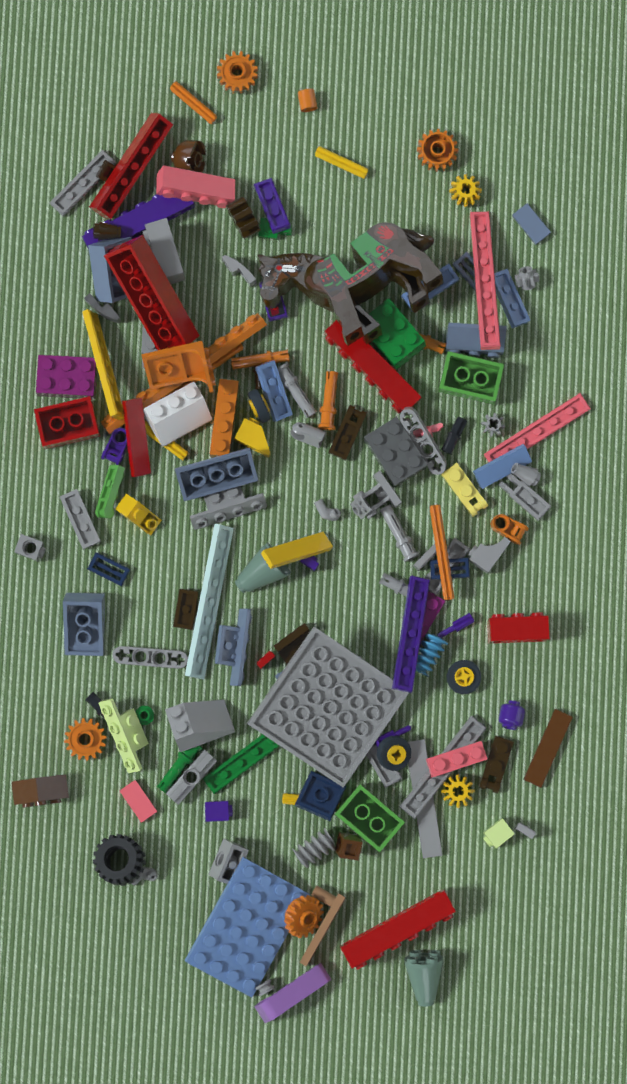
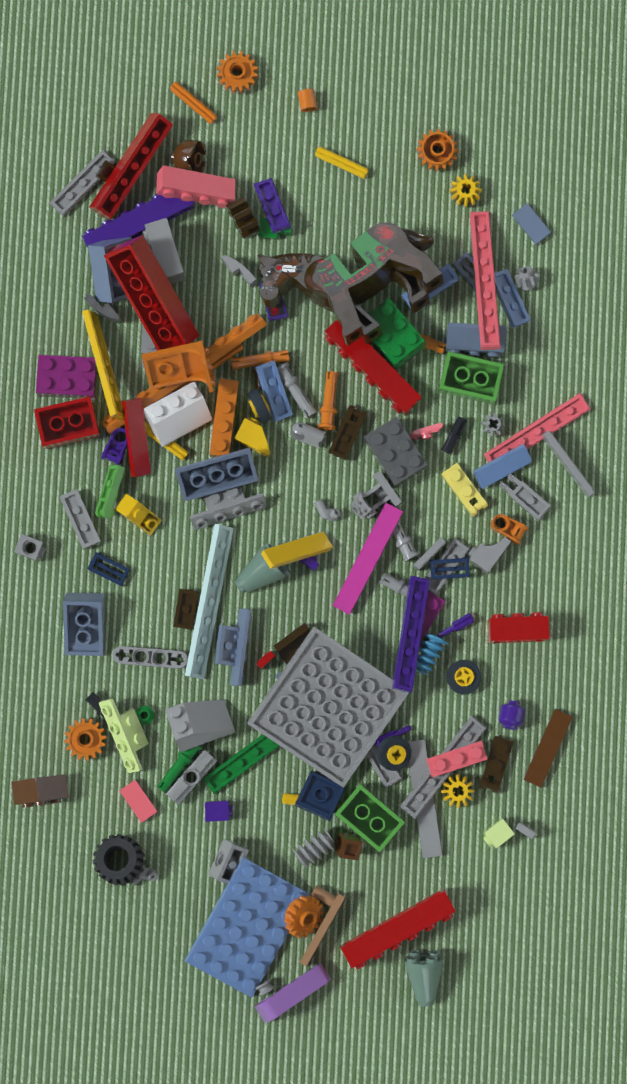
(106, 231): dark brown cone -> none
(368, 558): none -> dark pink tile
(421, 441): light grey beam -> none
(441, 550): orange axle -> none
(527, 474): light grey cone -> none
(568, 464): none -> light grey tile

